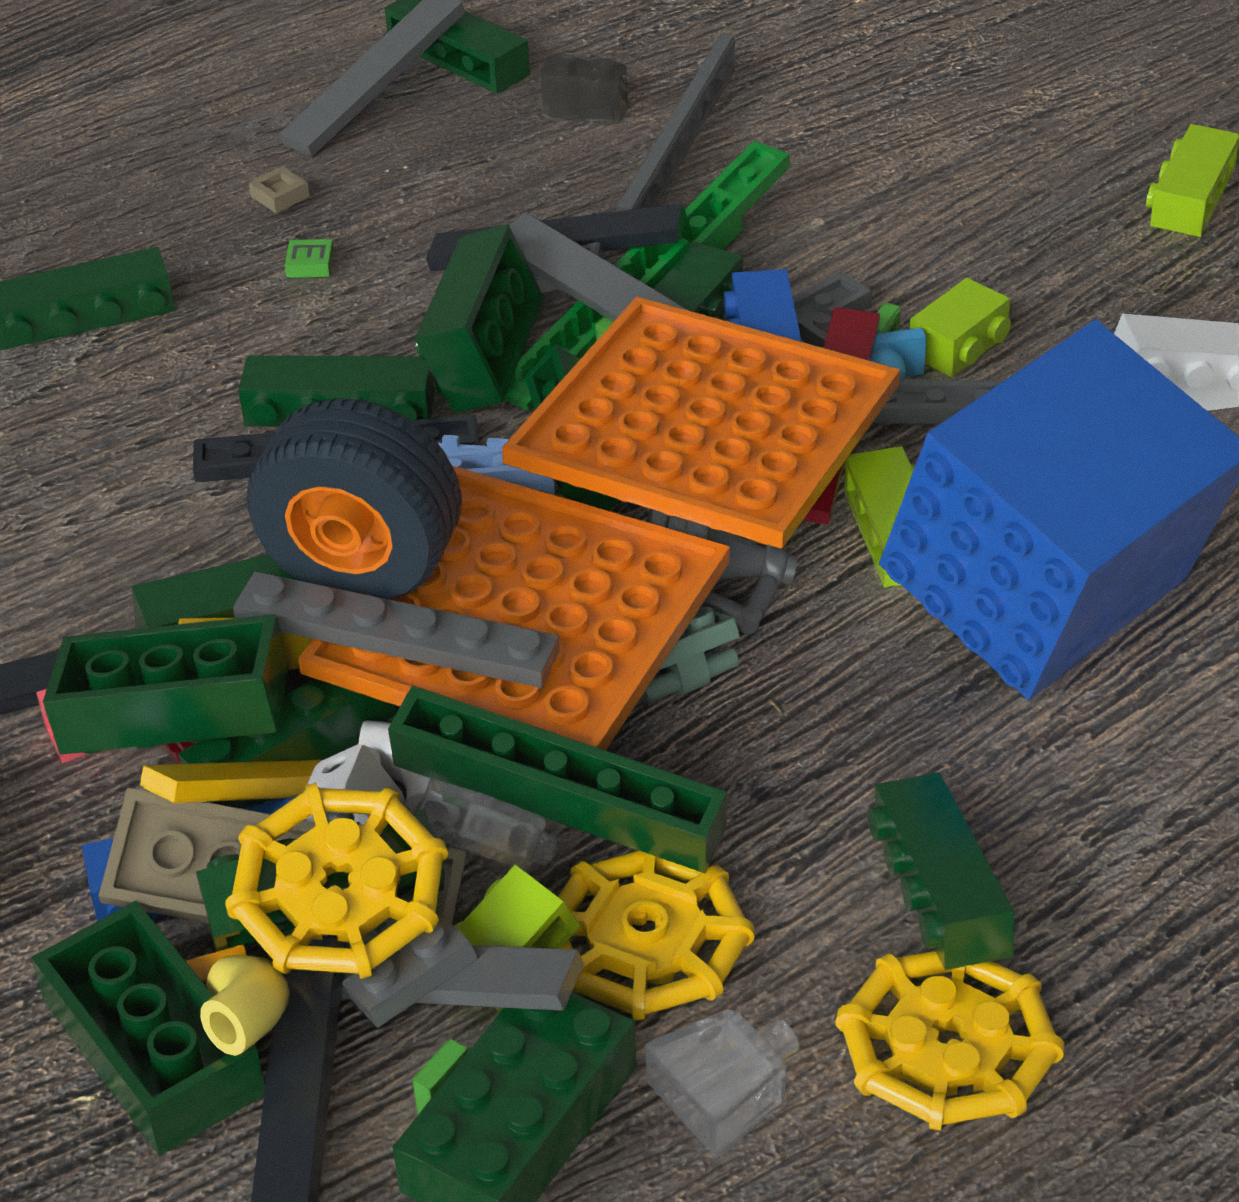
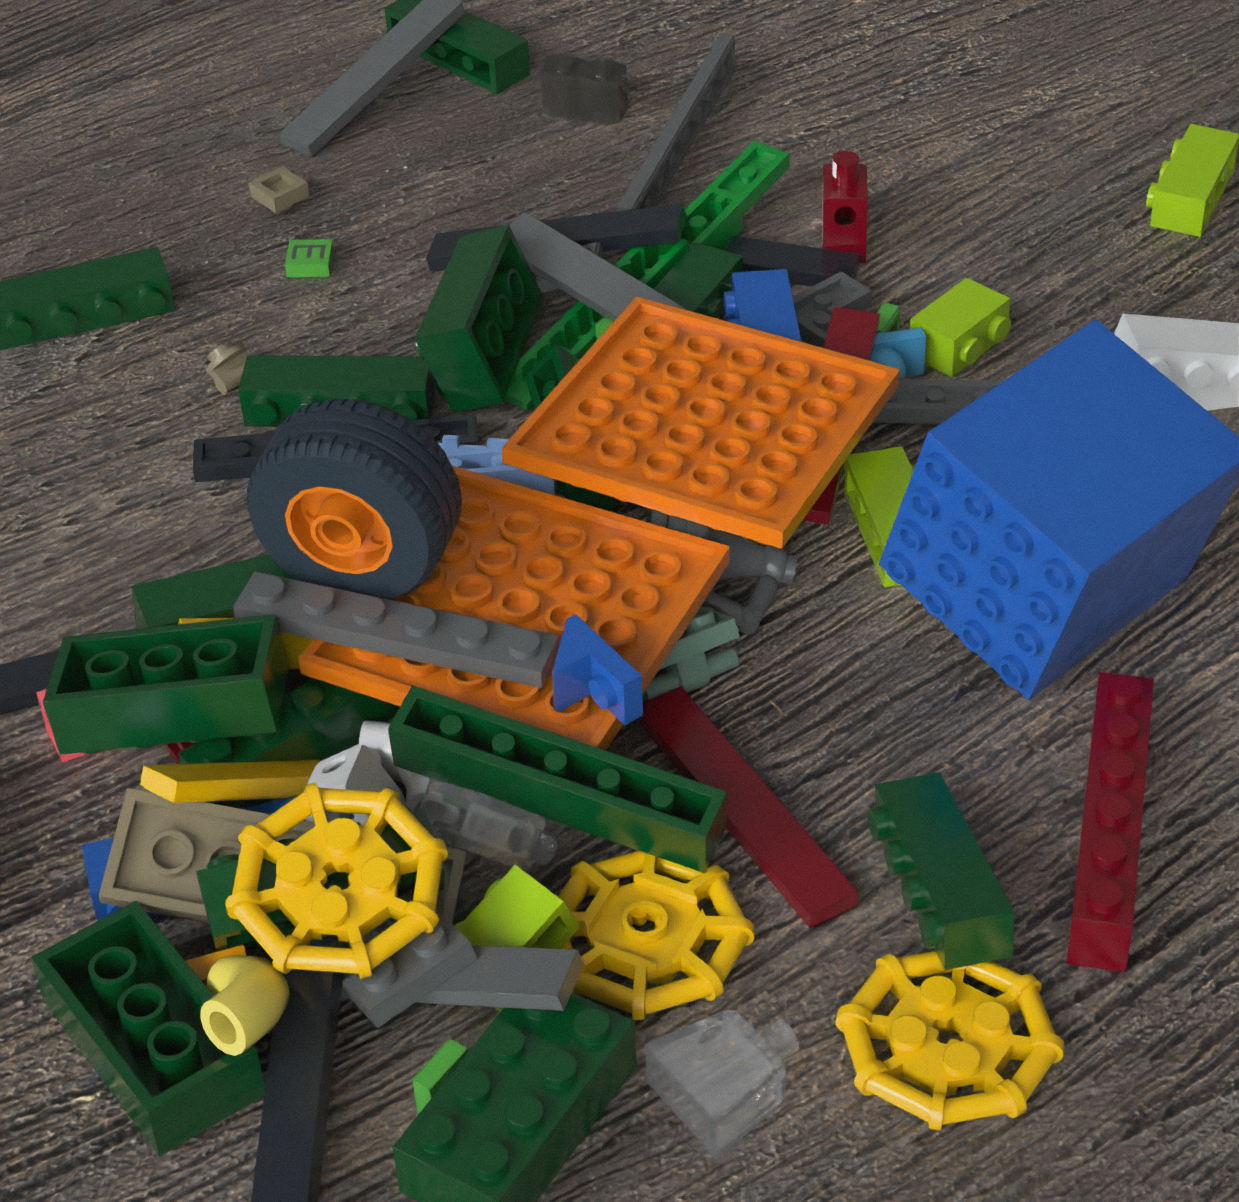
(227, 365): none -> dark tan plate
(593, 668): none -> blue slope
(753, 812): none -> dark red tile
(803, 263): none -> black tile
(845, 198): none -> dark red torso
(1111, 824): none -> dark red brick

